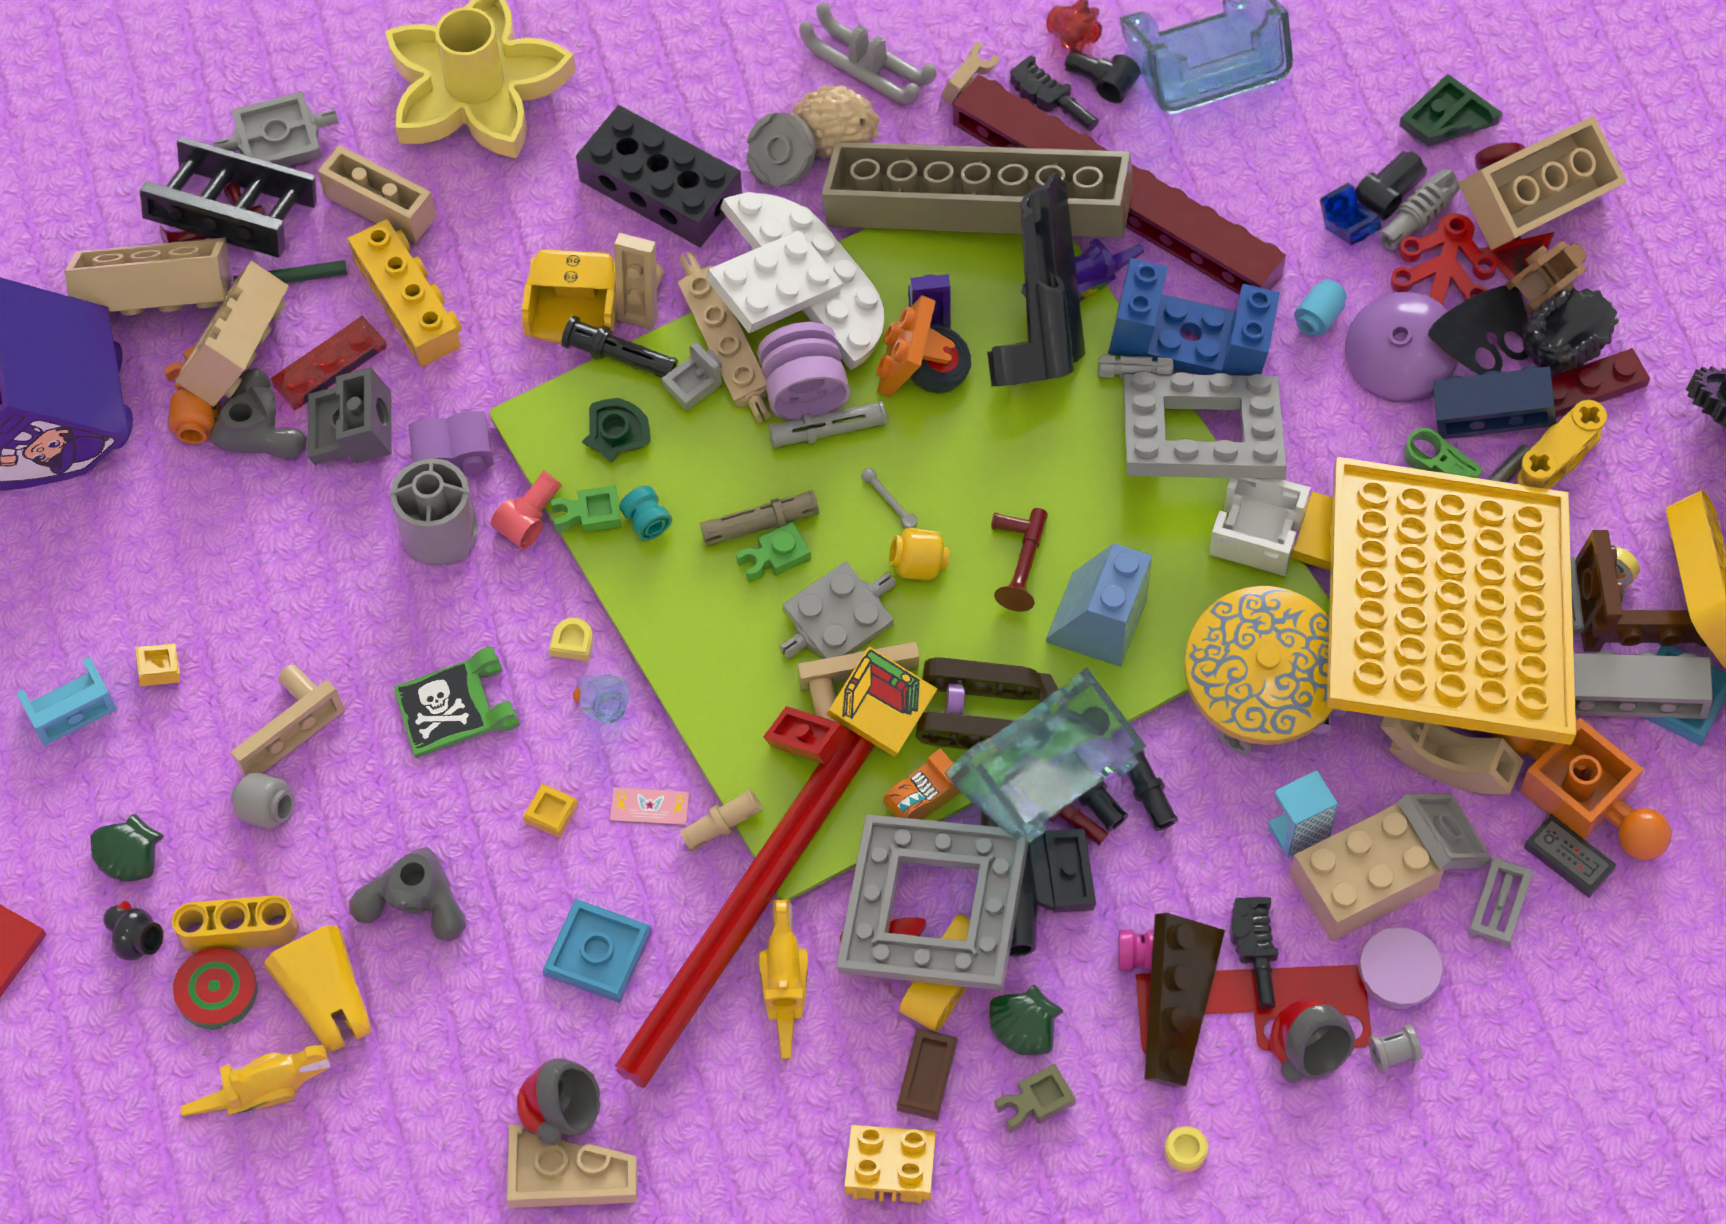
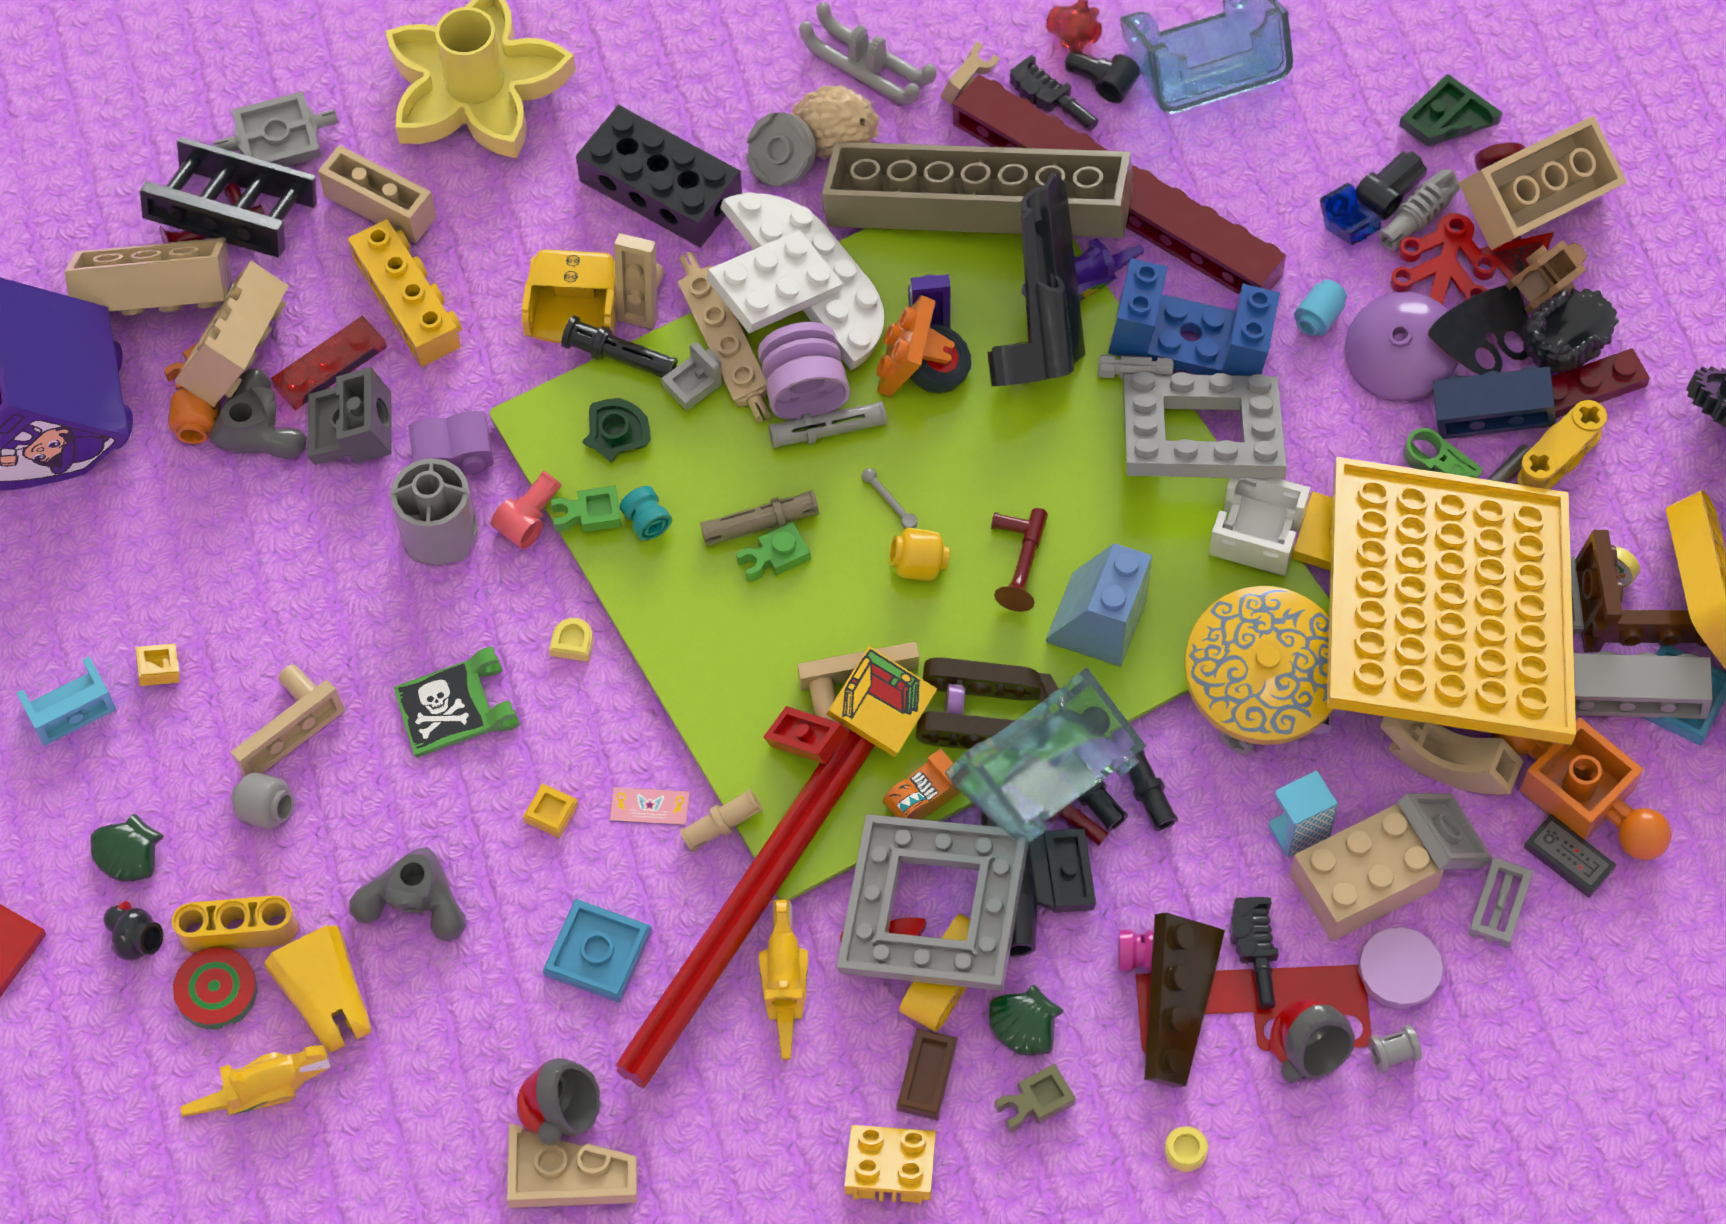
(309, 272): dark green bar -> none
(602, 697): clear light blue animal -> none
(837, 614): light grey plate -> none

